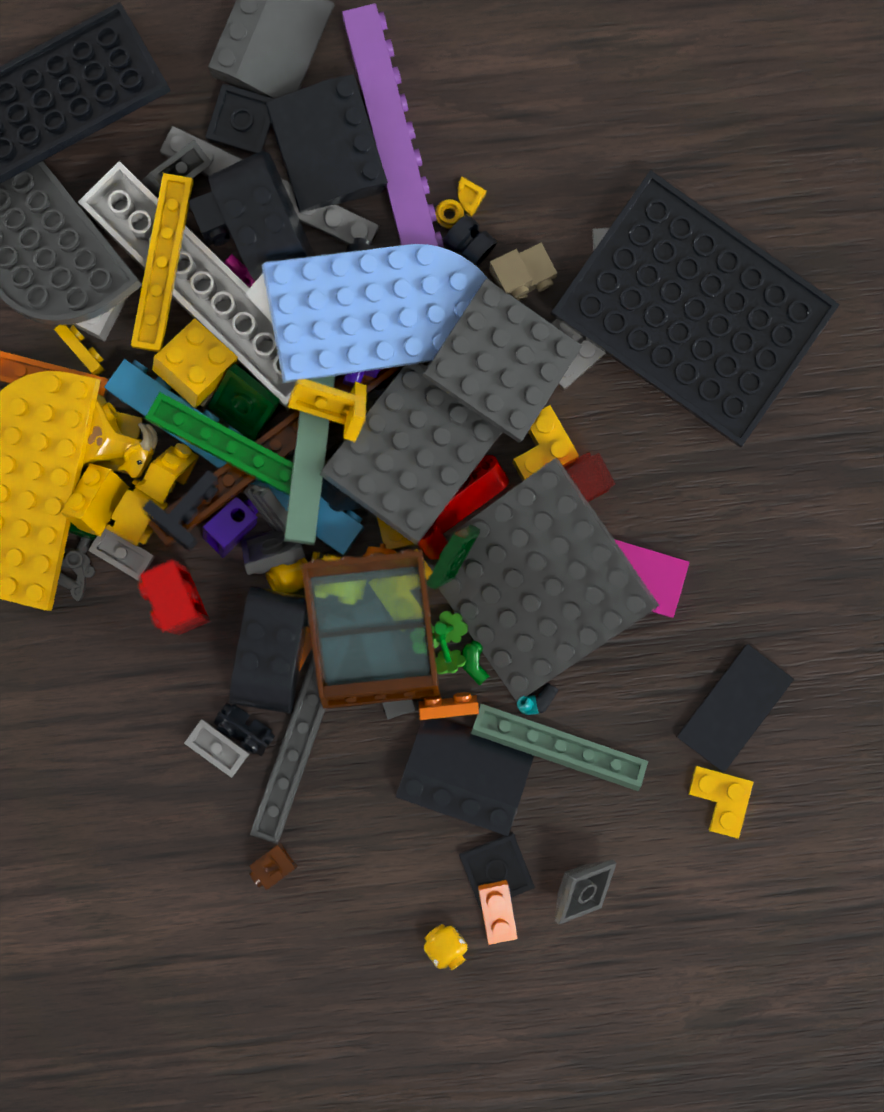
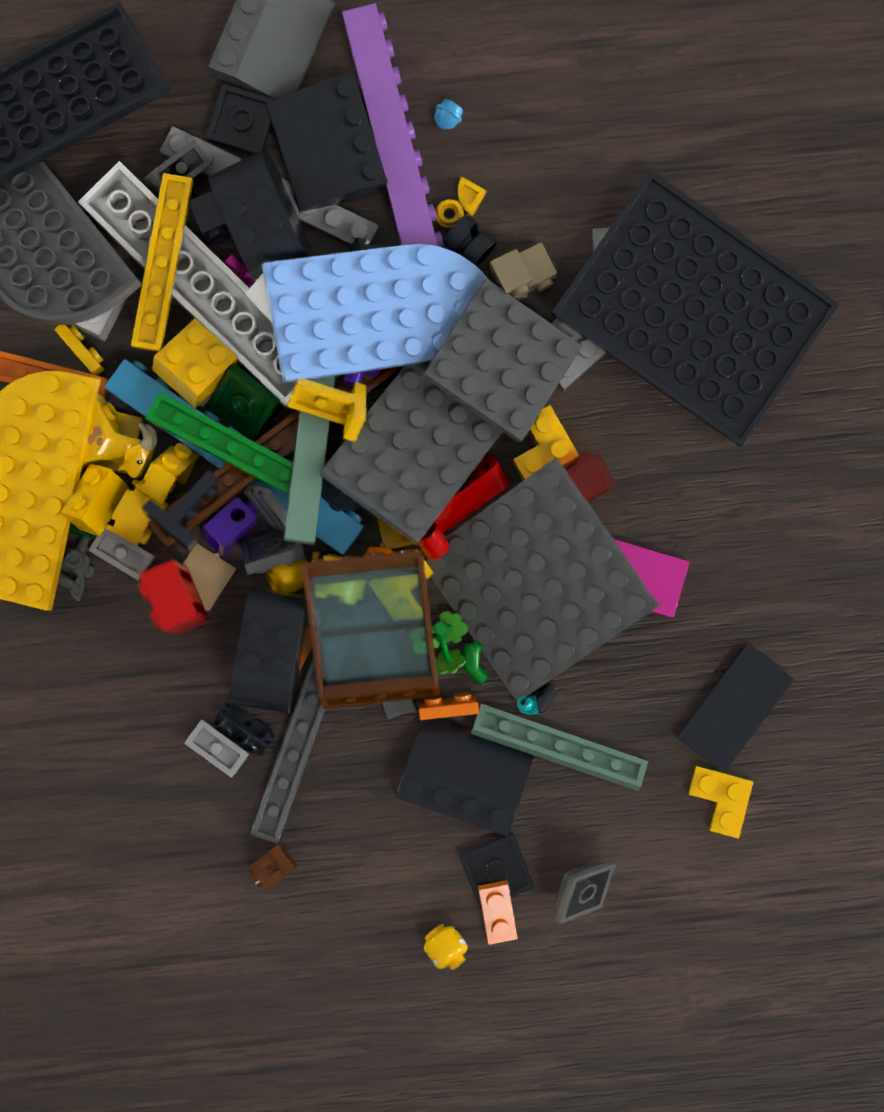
(208, 573): none -> tan piece
(448, 114): none -> dark azure plate
(453, 556): dark green plate -> none

